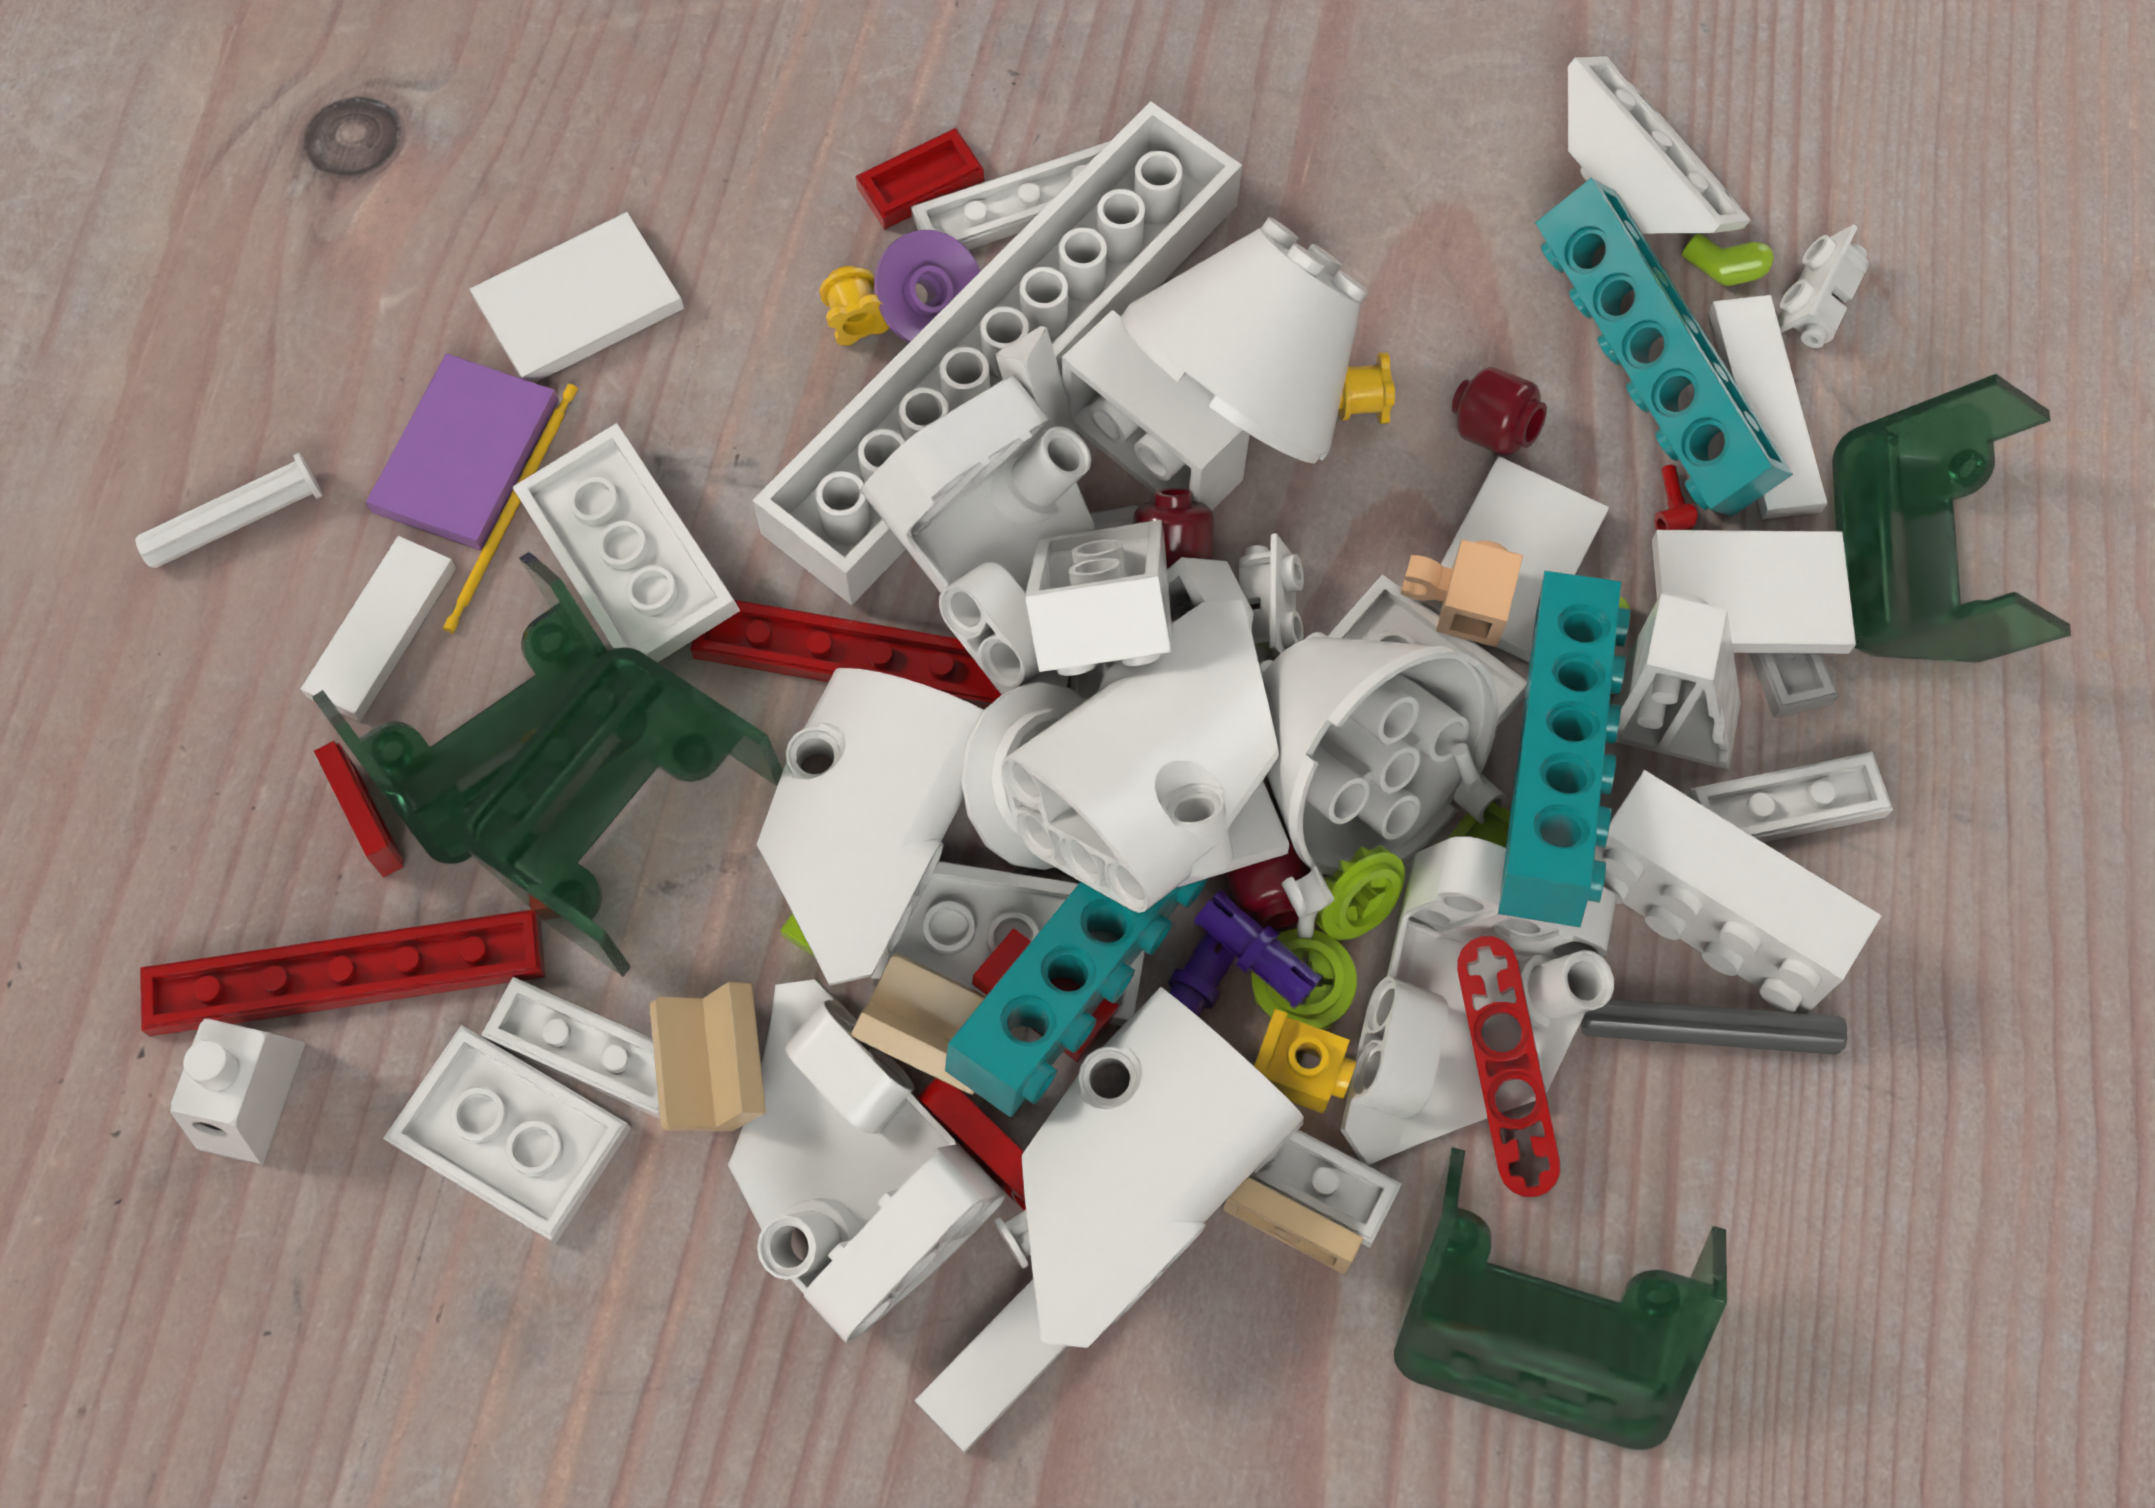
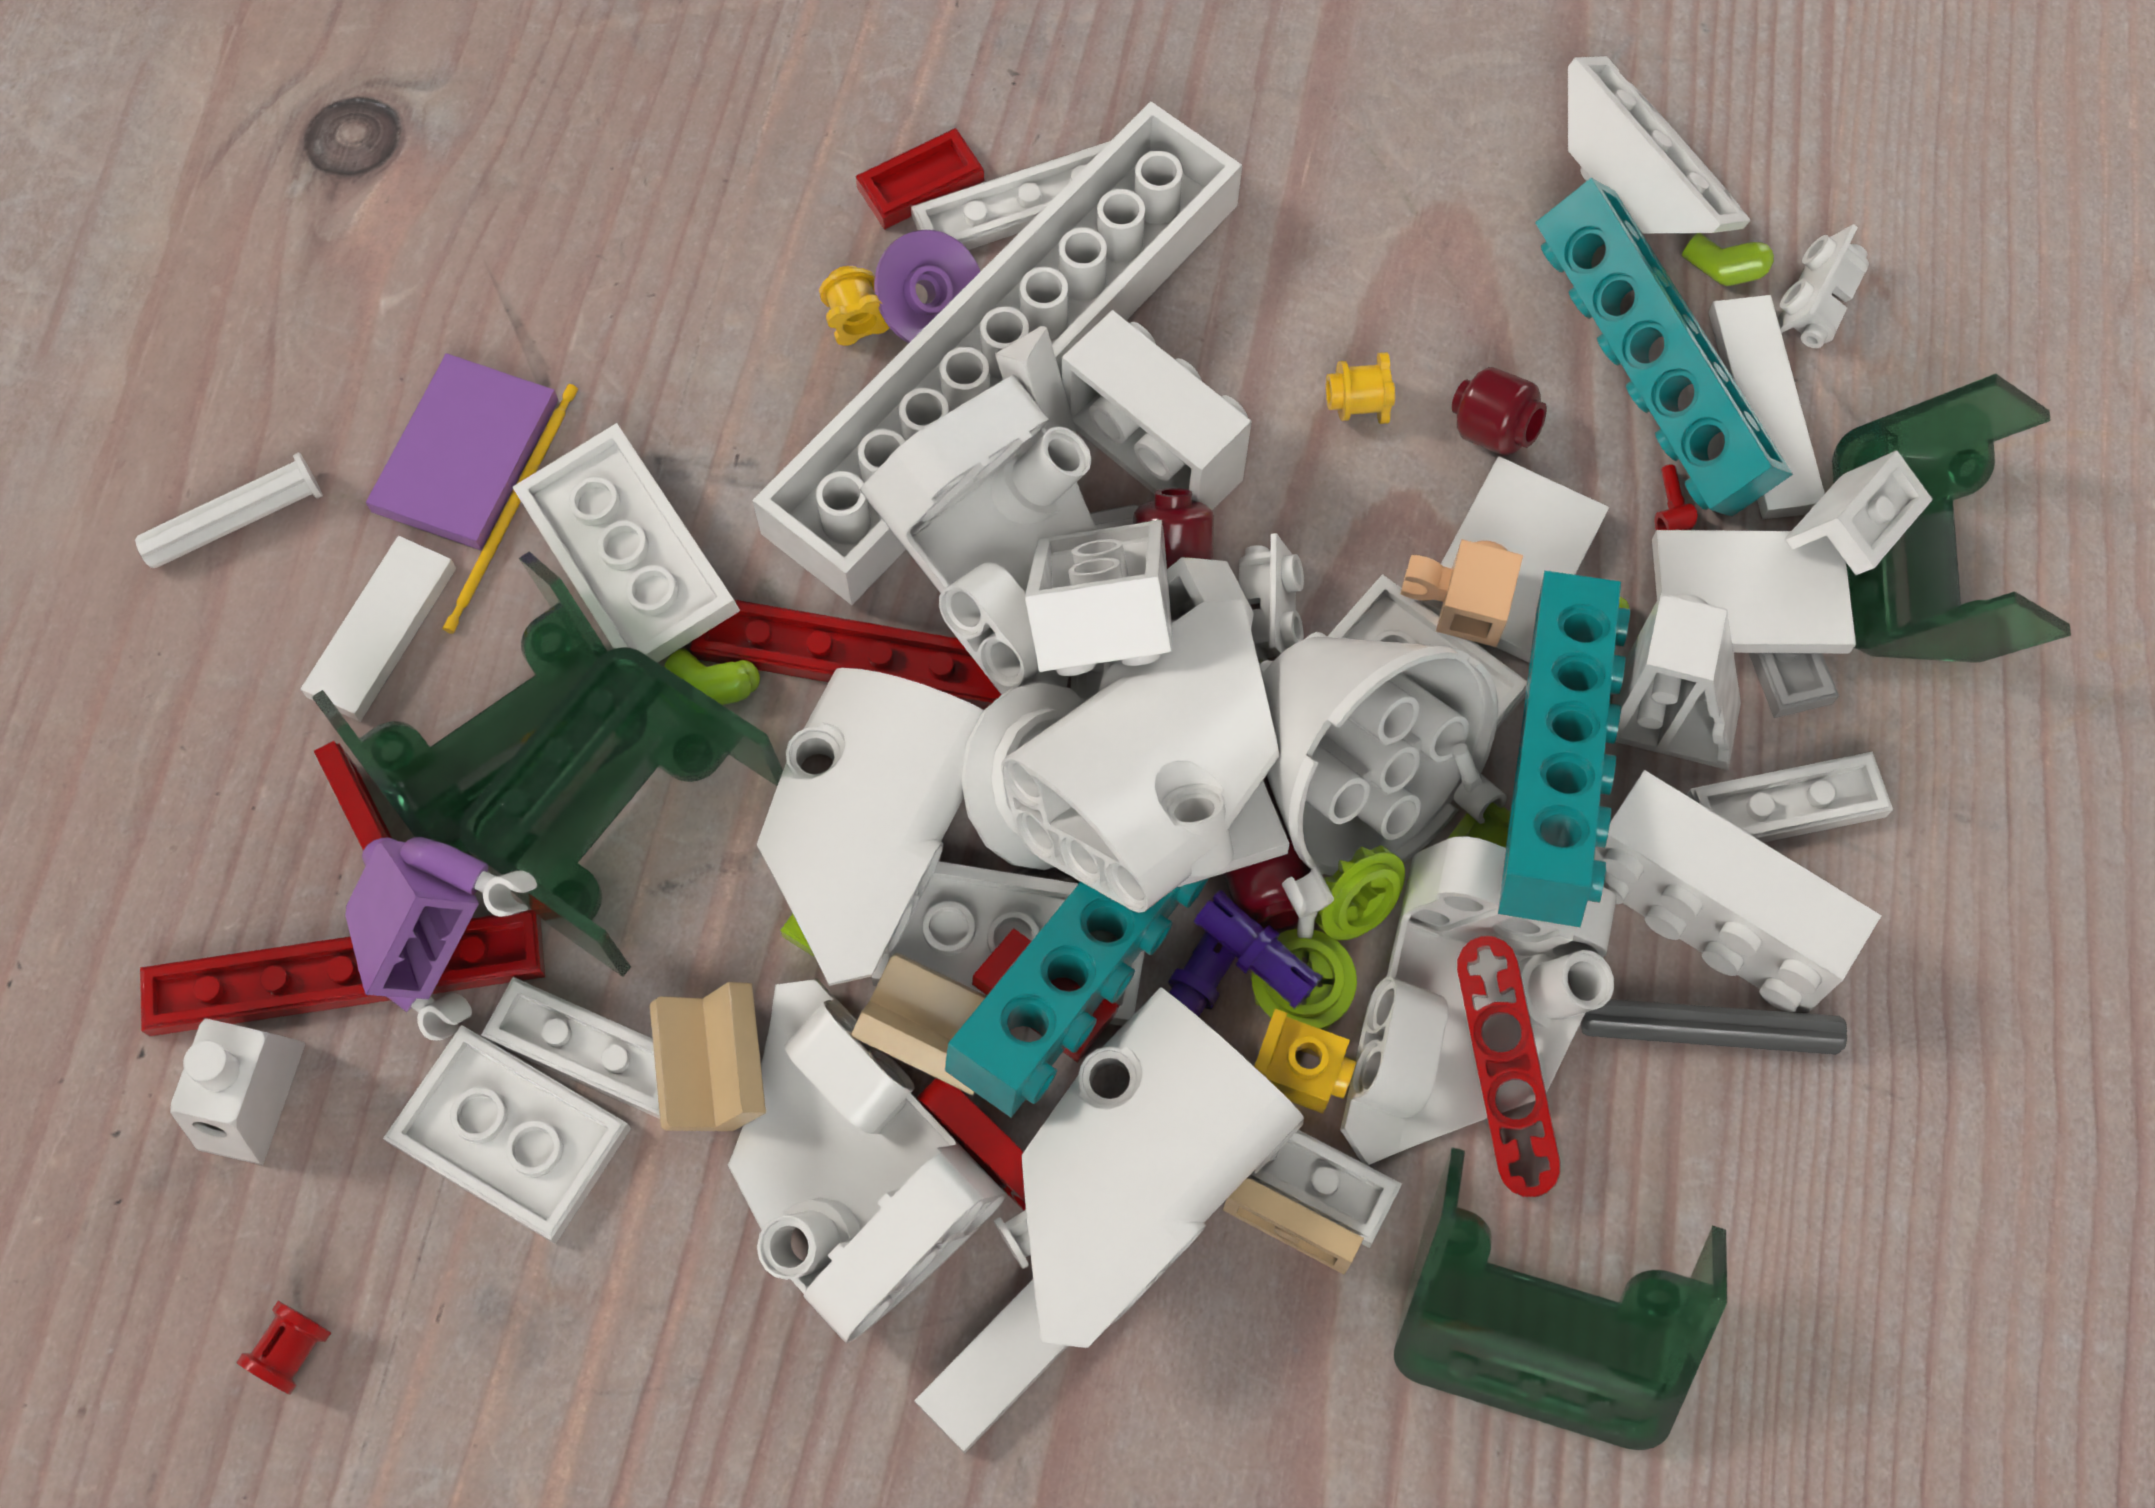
(283, 1347): none -> red bush
(411, 918): none -> medium lavender torso
(576, 298): white tile -> none
(722, 682): none -> lime arm
(1260, 332): white cone -> none
(1865, 512): none -> white panel

